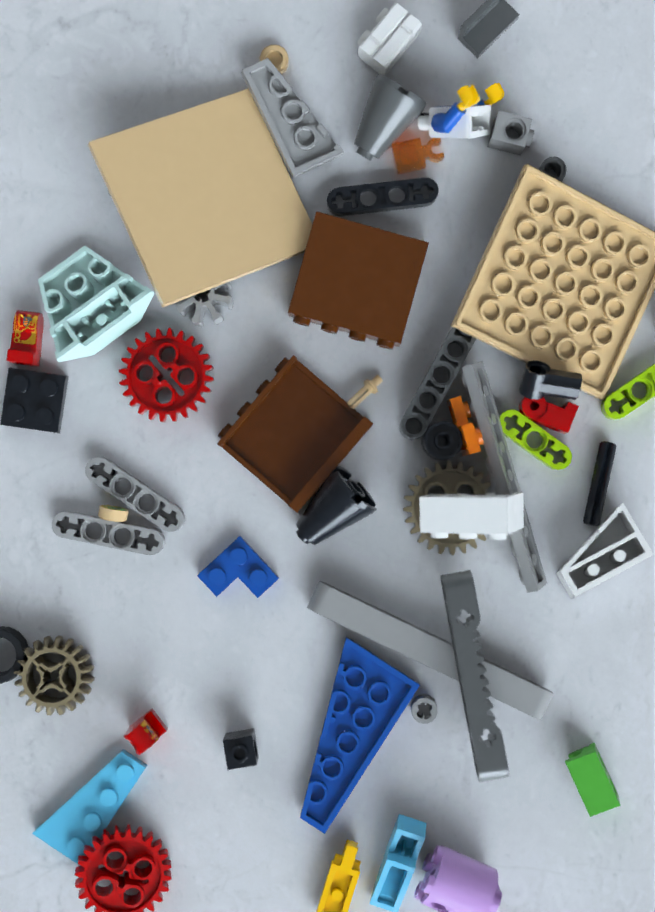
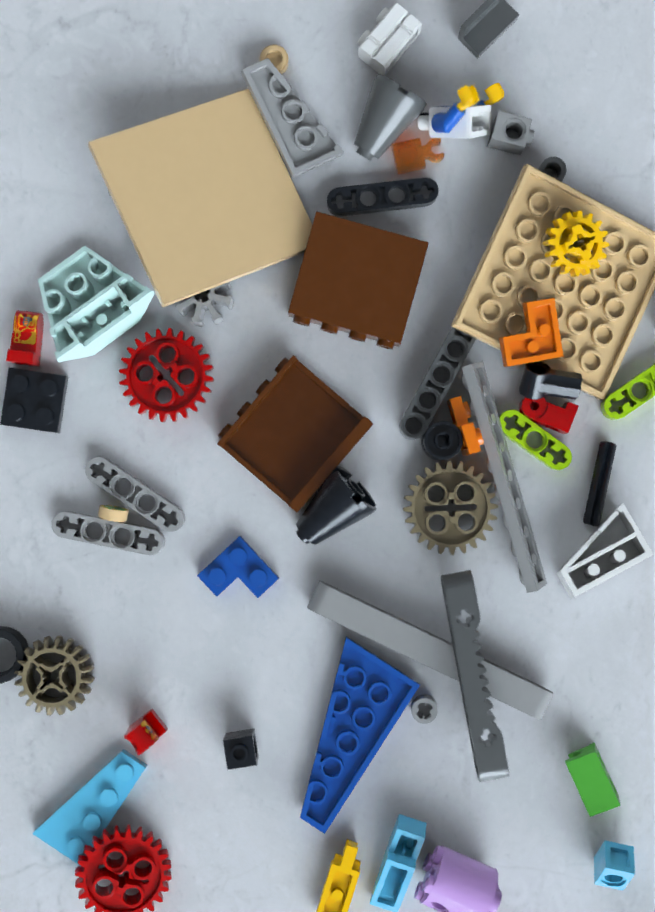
(370, 387): tan piece -> none
(471, 515): white wedge -> none
(541, 339): none -> orange plate
(580, 256): none -> yellow gear
(614, 865): none -> medium azure brick

